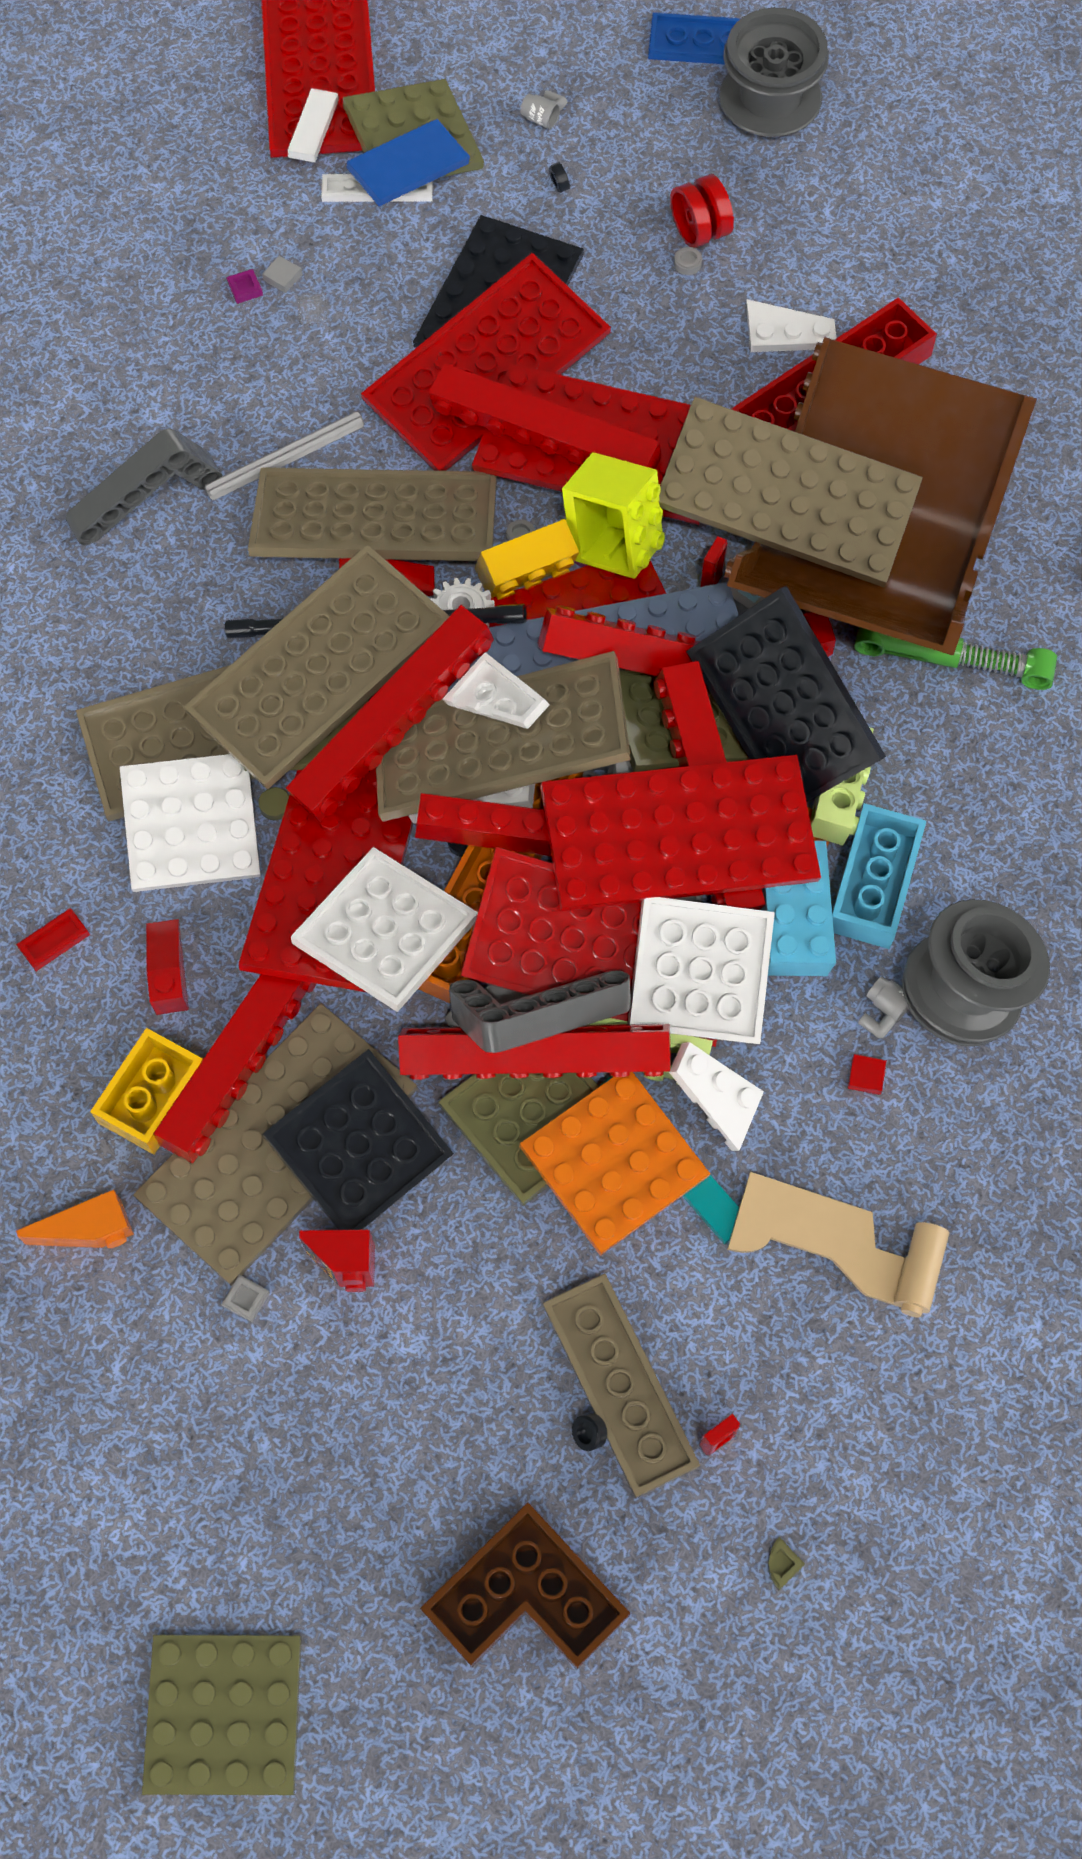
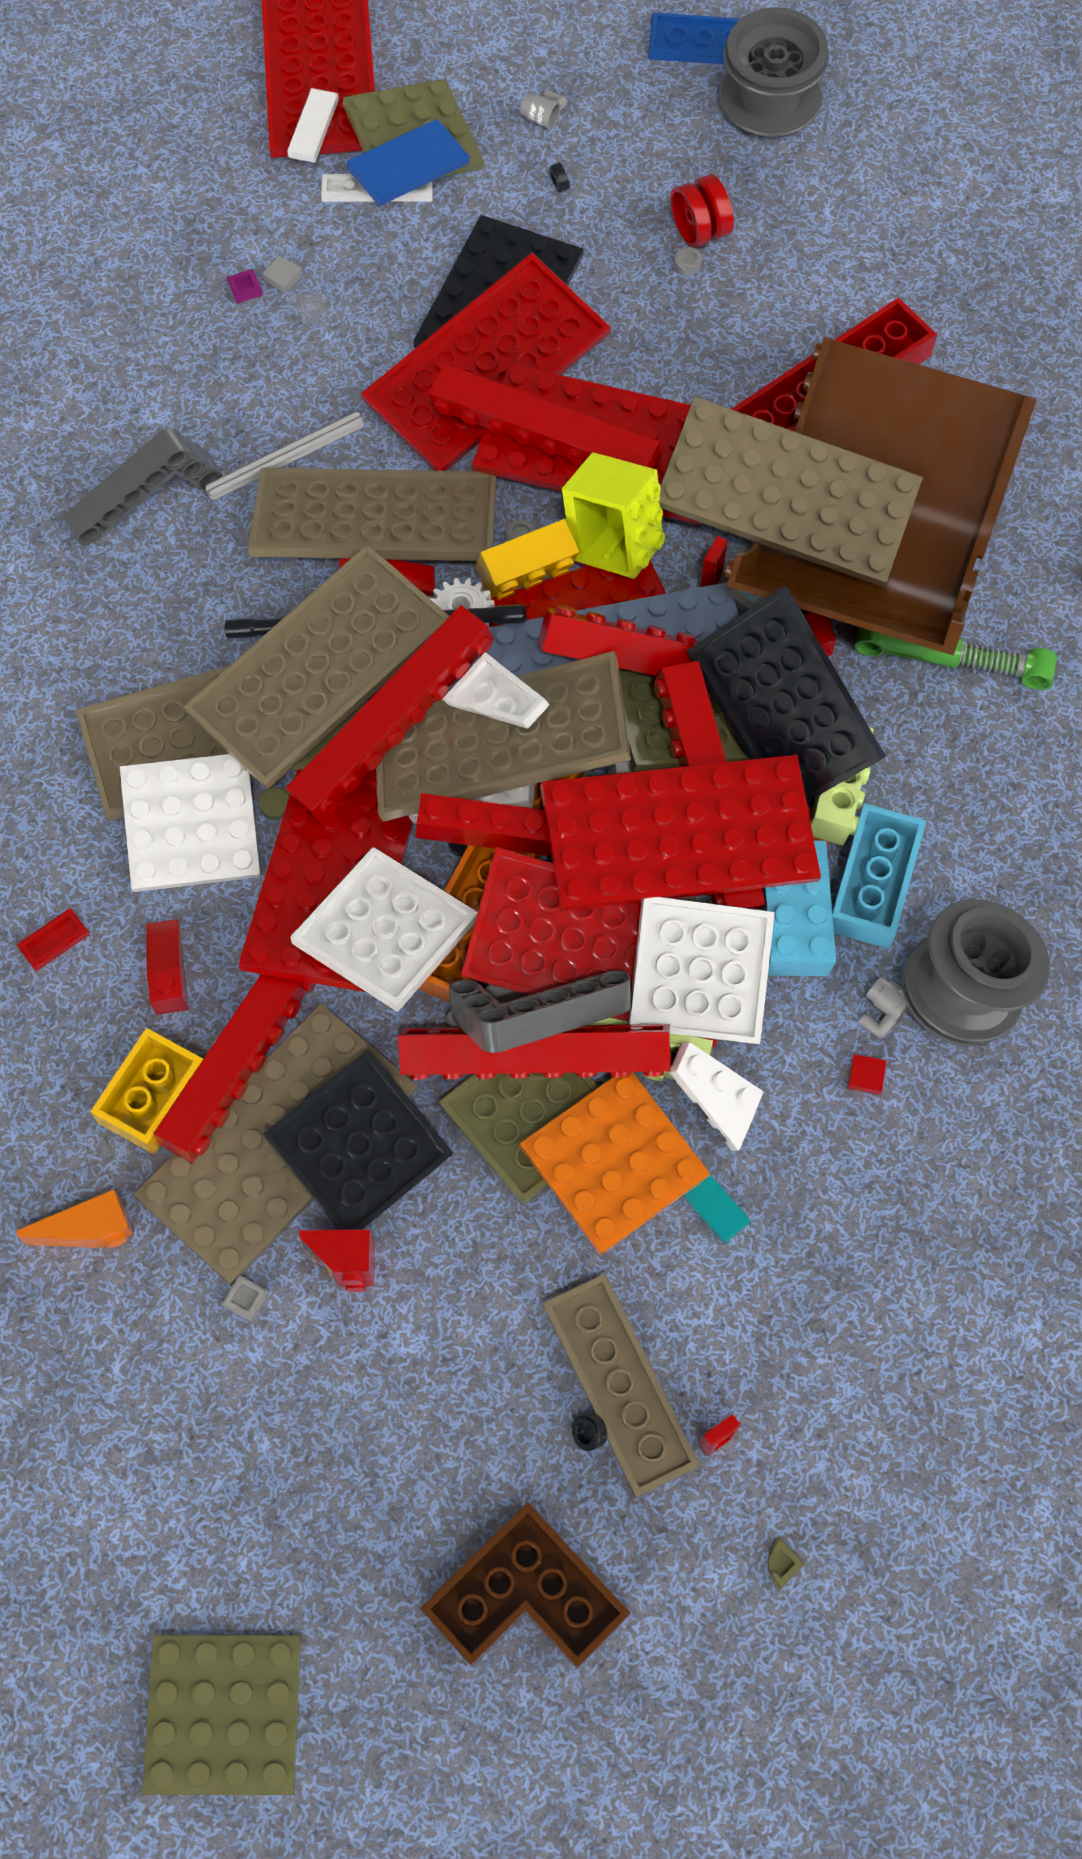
(785, 329): white wing -> none
(843, 1236): tan door -> none

